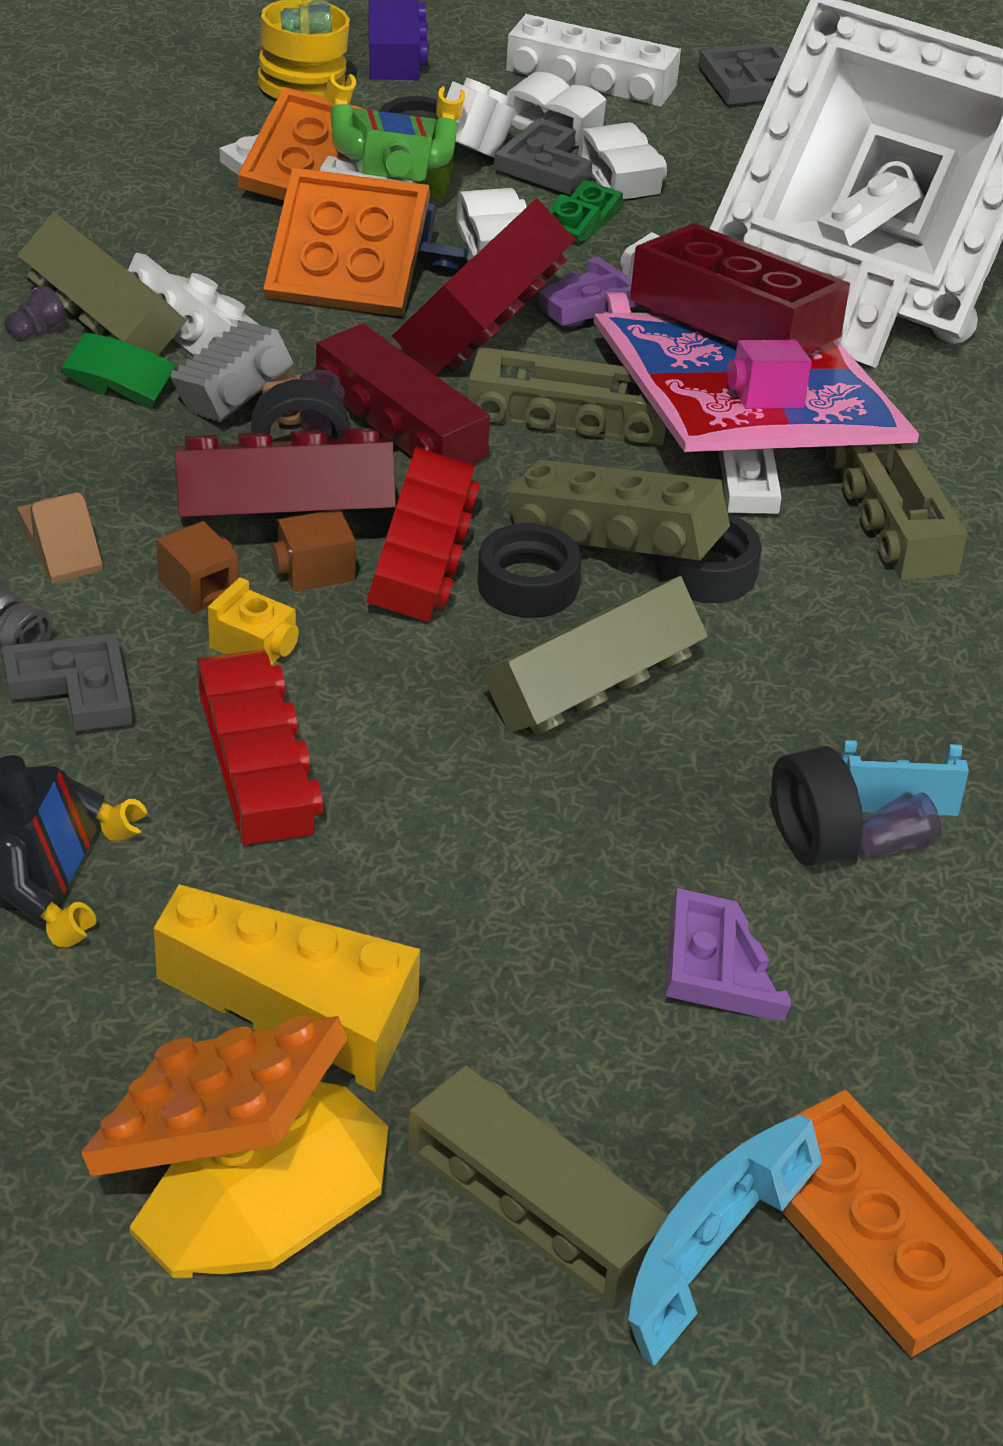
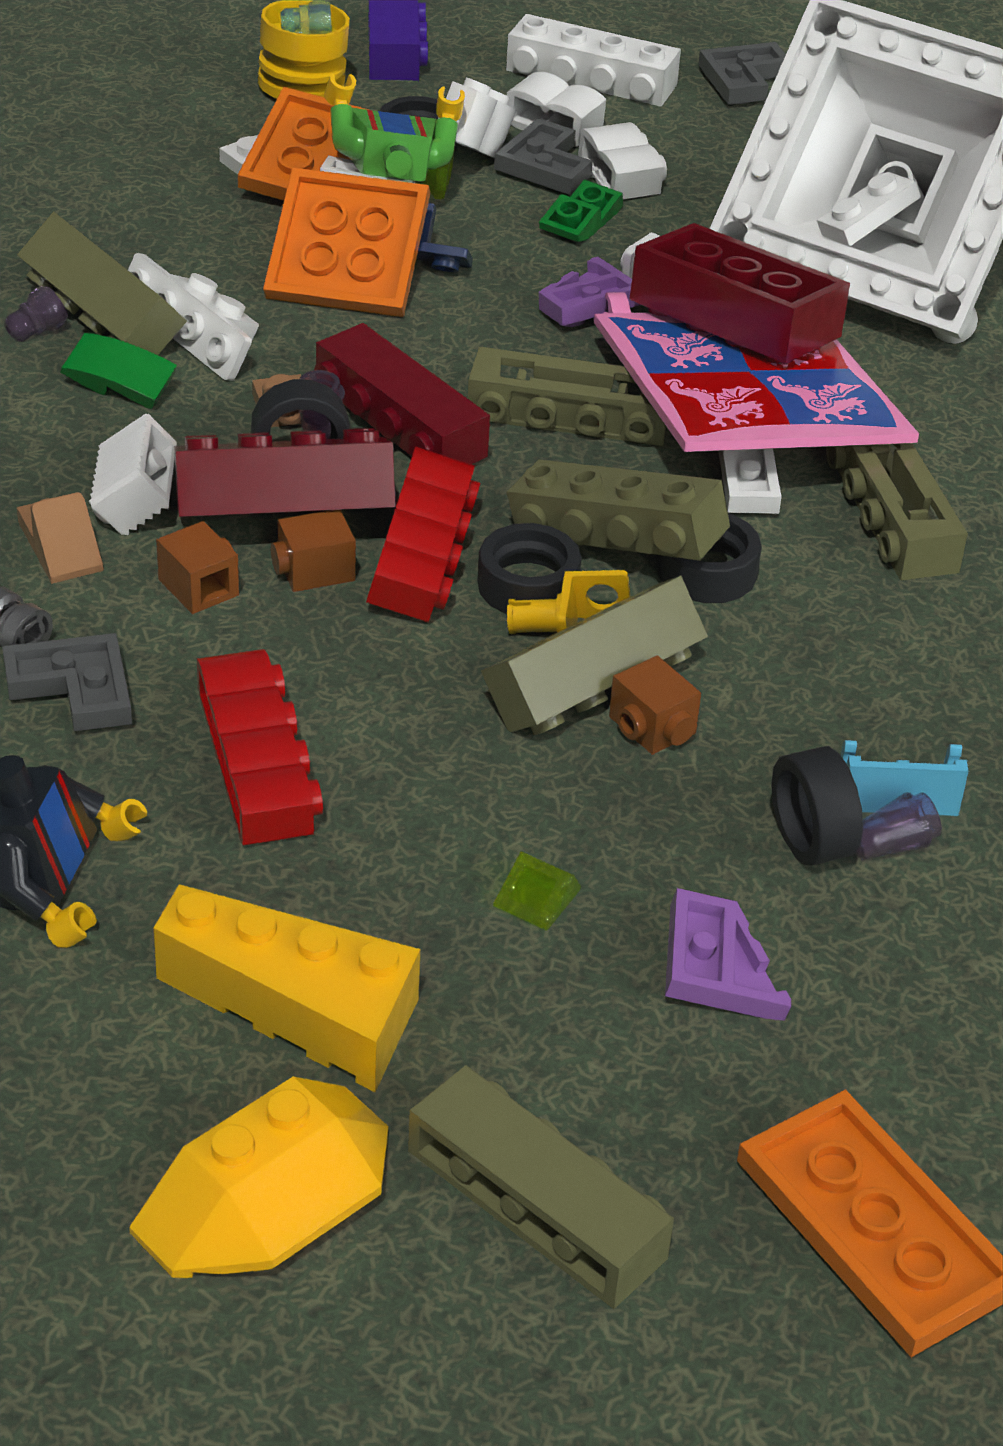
(133, 475): none -> white brick
(216, 1095): orange plate -> none
(231, 370): light grey brick -> none
(250, 622): yellow brick -> none
(485, 214): white brick -> none
(486, 290): dark red brick -> none
(536, 891): none -> clear neon green slope
(570, 604): none -> yellow bracket
(654, 705): none -> dark orange brick
(763, 1168): medium azure slope -> none
(769, 374): dark pink brick -> none
(872, 311): white plate -> none

